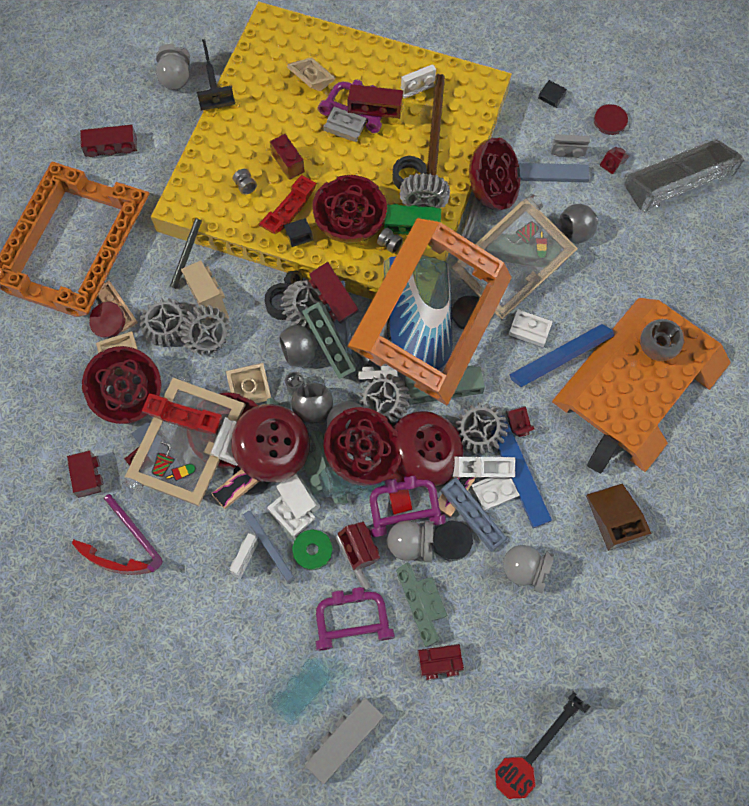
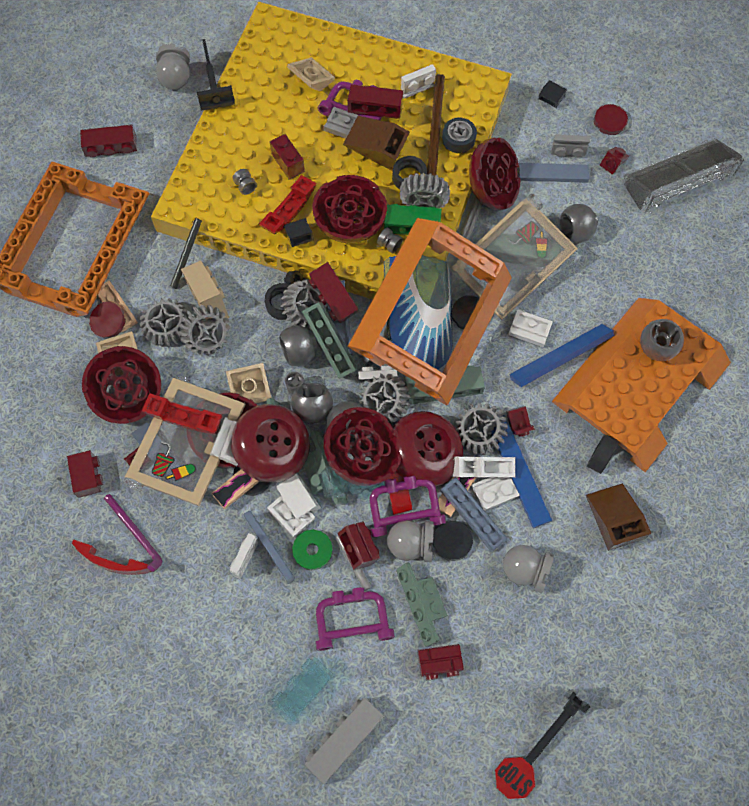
(377, 140): none -> reddish brown slope
(459, 135): none -> black wheel

